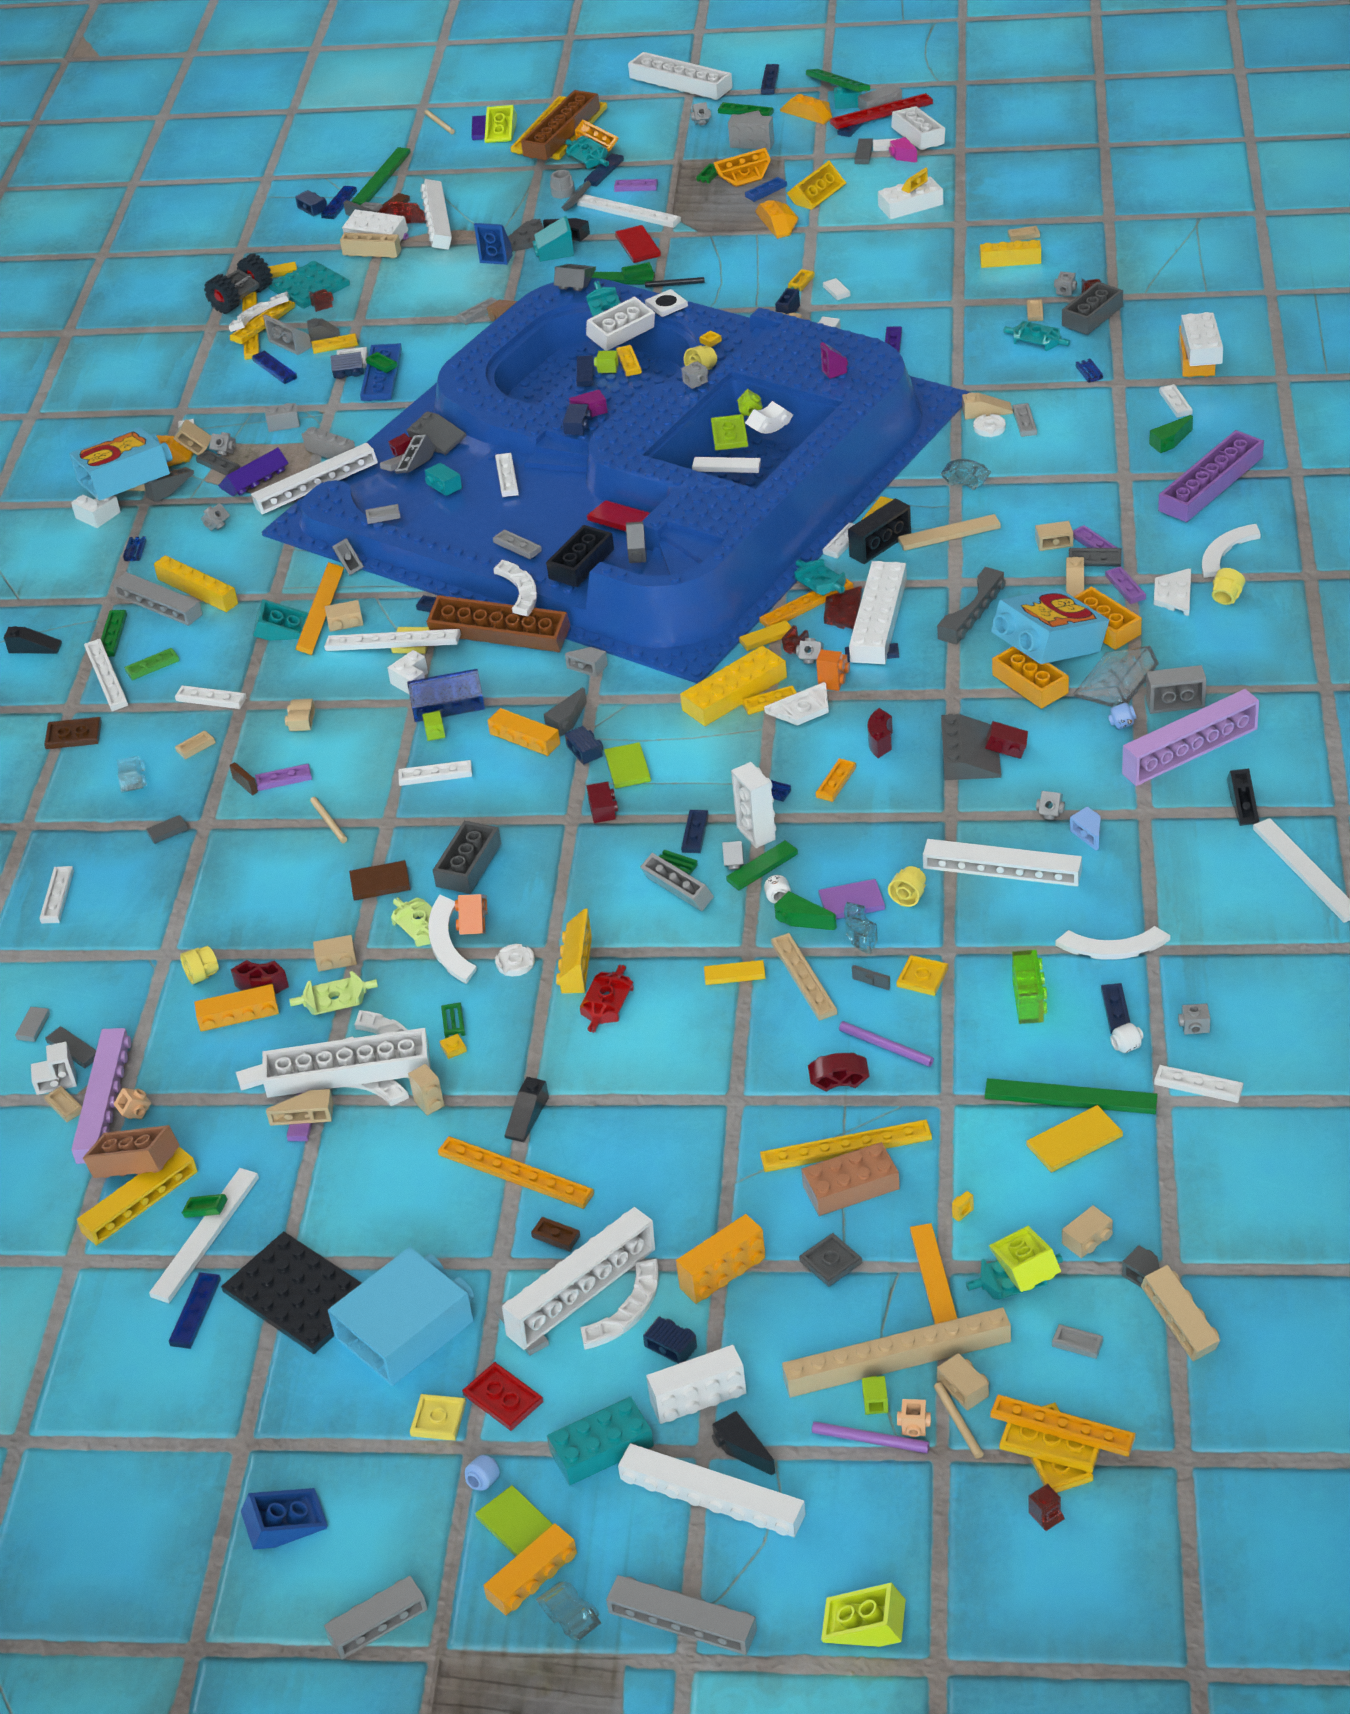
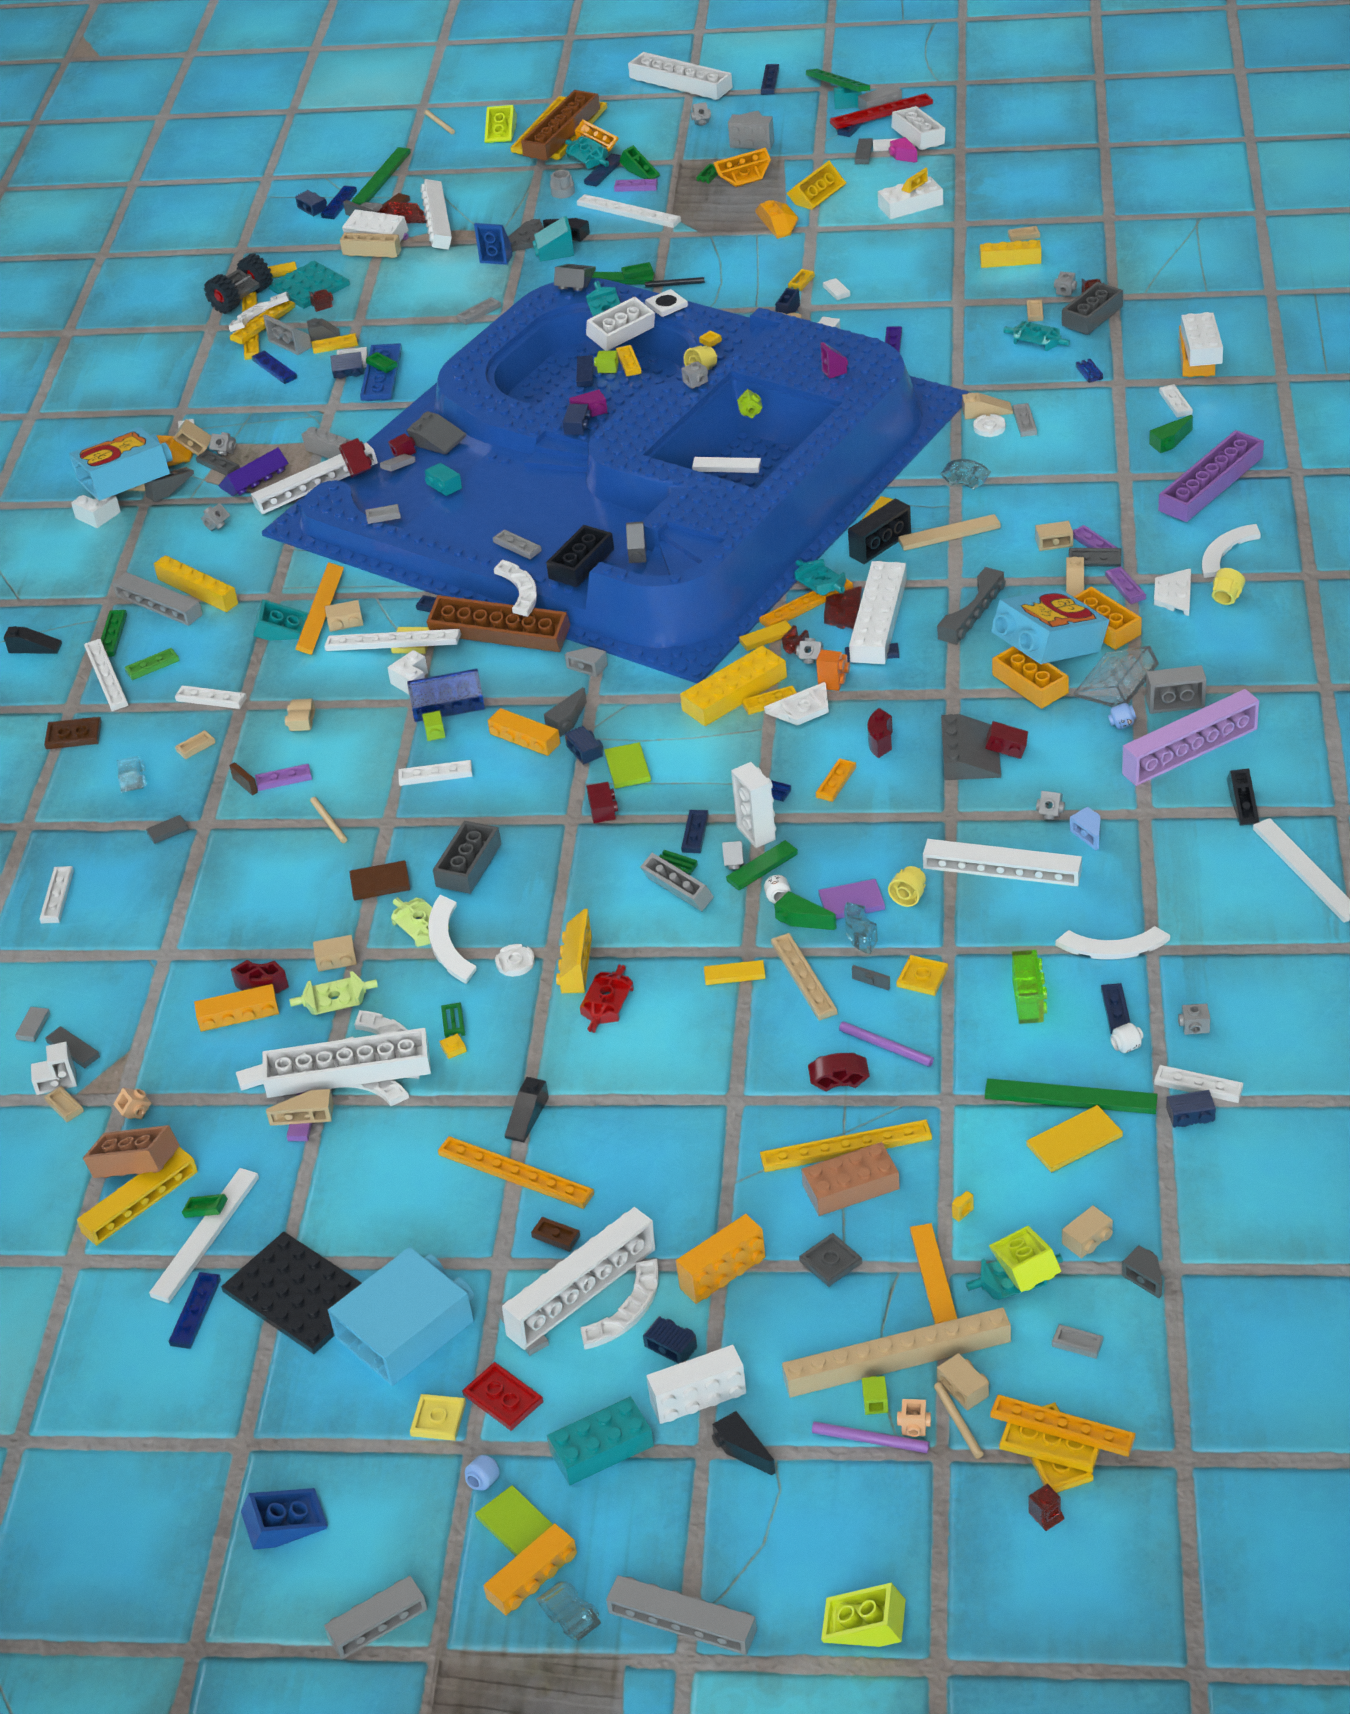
(101, 1090): lavender brick -> none
(131, 549): clear blue tile -> none
(199, 964): light yellow piece -> none
(282, 417): light grey brick -> none
(347, 556): slope -> none
(355, 457): none -> dark red brick
(416, 454): dark grey slope -> none
(426, 1089): tan brick -> none
(471, 914): orange brick -> none
(478, 127): dark purple tile -> none
(498, 308): medium nougat slope -> none
(506, 474): white tile -> none
(576, 195): dark grey tile -> none
(616, 515): red tile -> none
(637, 243): red tile -> none
(638, 164): none -> green slope
(712, 1490): white brick -> none
(729, 432): lime tile -> none
(737, 109): green tile -> none
(765, 189): blue tile -> none
(769, 419): white brick -> none
(808, 108): light orange wedge -> none
(838, 544): white tile -> none
(1180, 1312): tan brick -> none
(1191, 1108): none -> dark blue brick

